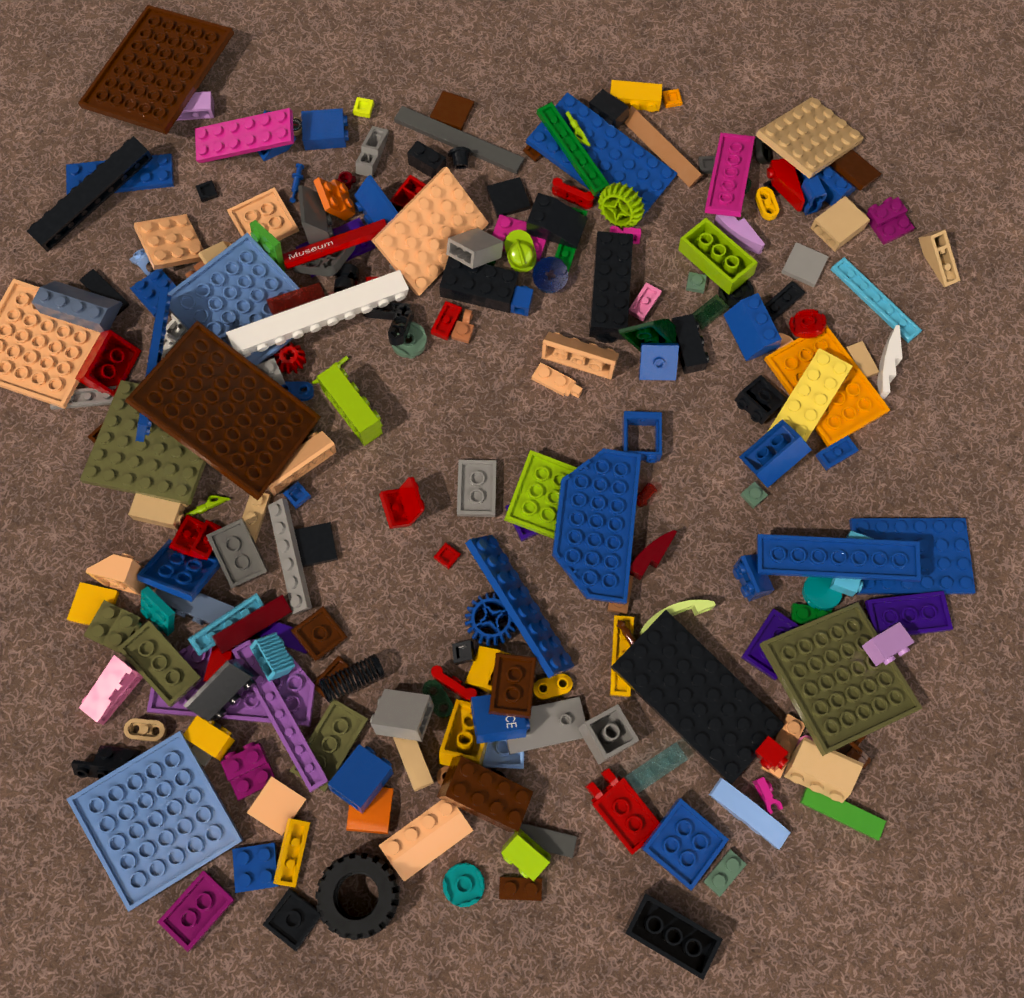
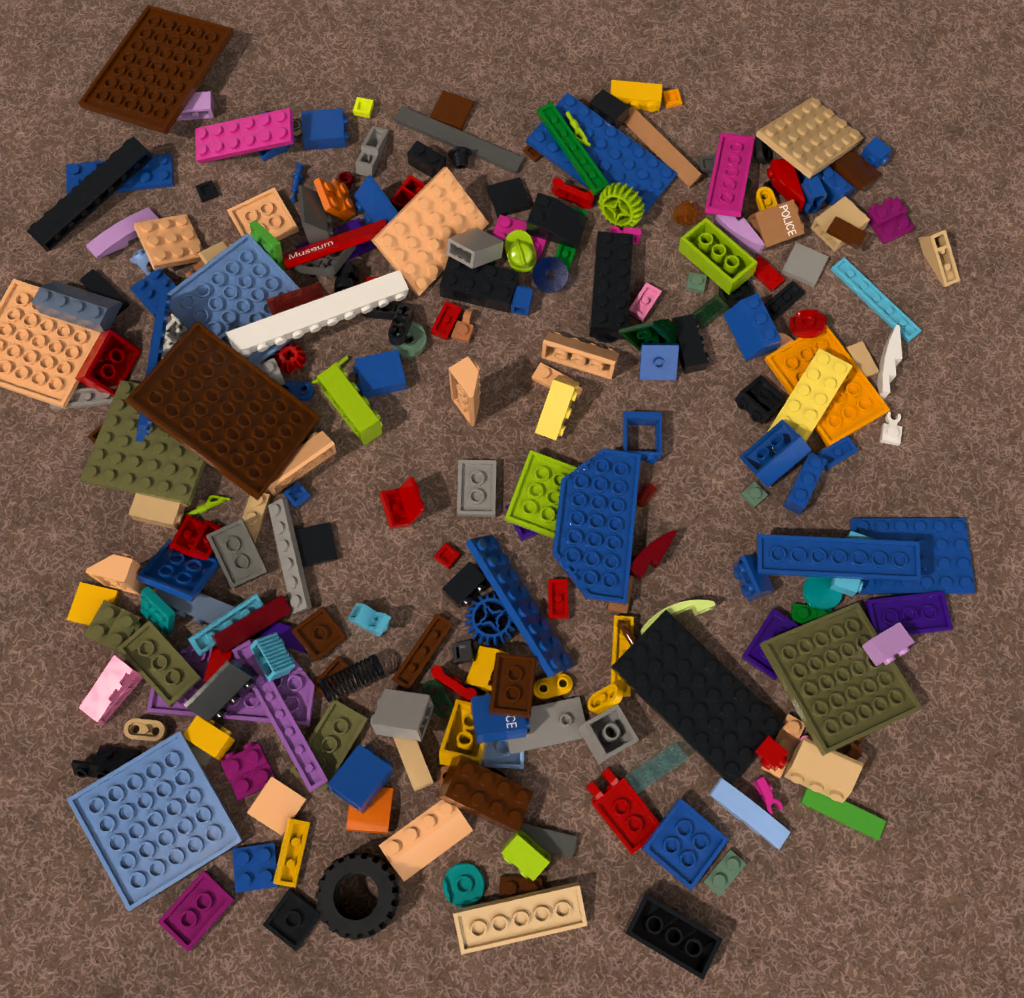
(119, 234): none -> lavender slope
(369, 619): none -> medium azure brick
(379, 374): none -> blue brick
(422, 652): none -> reddish brown plate
(465, 585): none -> black brick
(466, 388): none -> light nougat slope
(519, 918): none -> tan plate
(557, 407): none -> light yellow wedge
(558, 599): none -> red plate
(605, 698): none -> yellow plate
(685, 213): none -> clear orange piece
(767, 274): none -> red plate
(777, 223): none -> medium nougat brick
(804, 483): none -> blue brick
(846, 232): none -> reddish brown tile
(876, 153): none -> blue brick
(891, 432): none -> white plate

